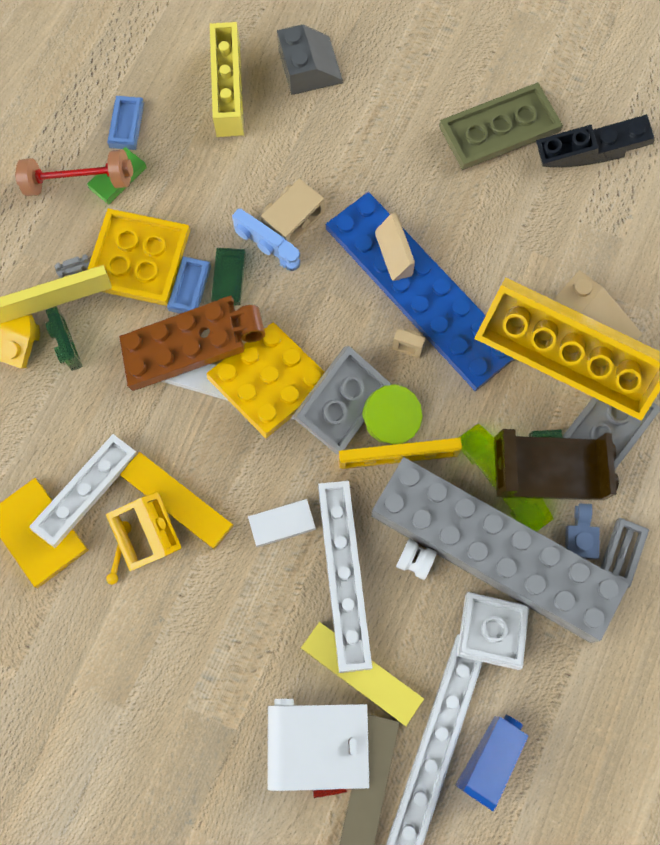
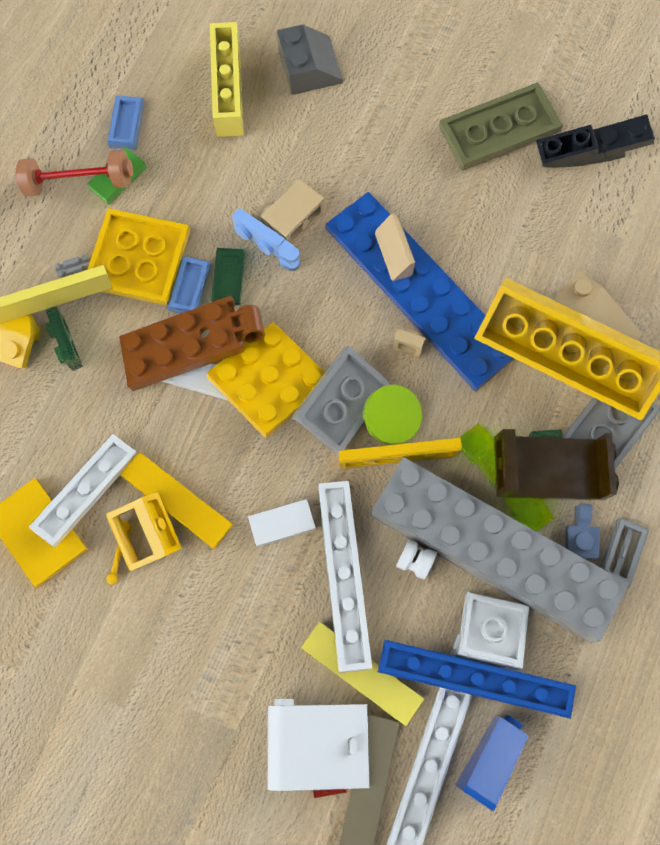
(477, 679): none -> blue tile

